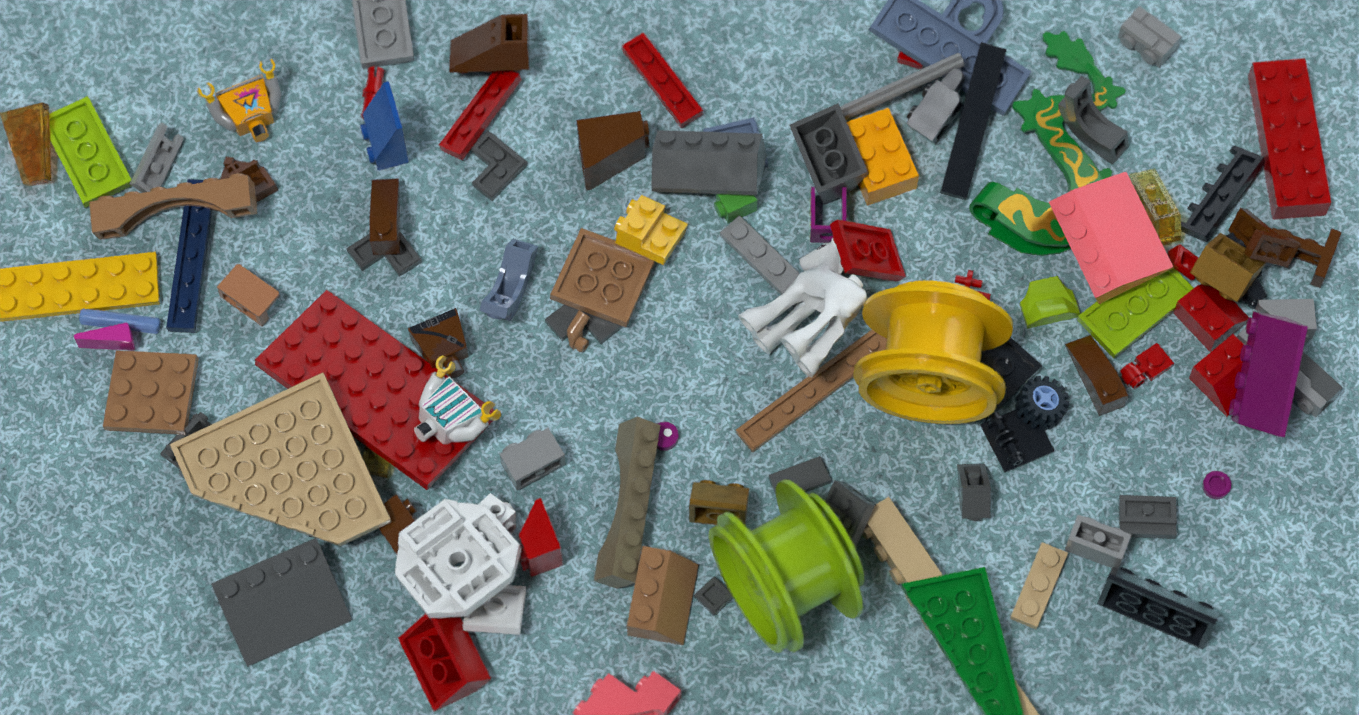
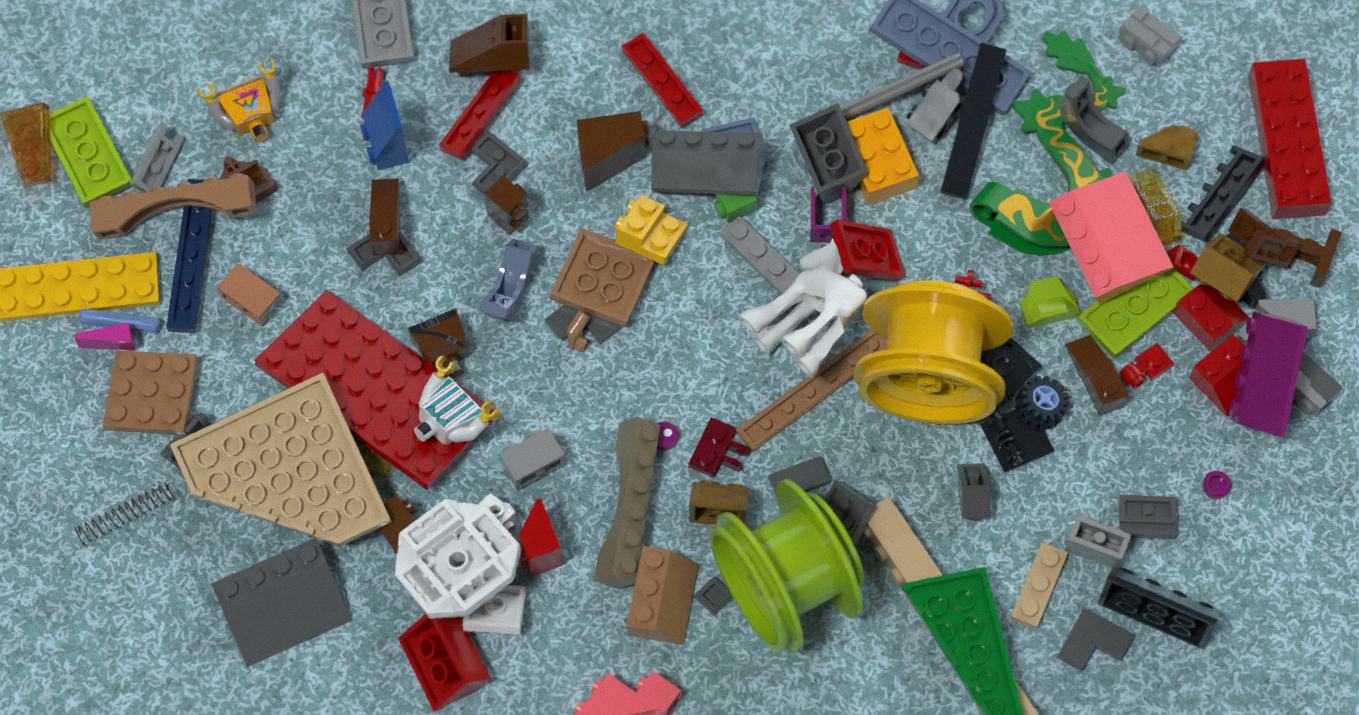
(99, 517): none -> piece
(507, 205): none -> reddish brown brick
(713, 446): none -> dark red hinge
(1091, 633): none -> dark grey tile
(1169, 146): none -> pearl gold slope

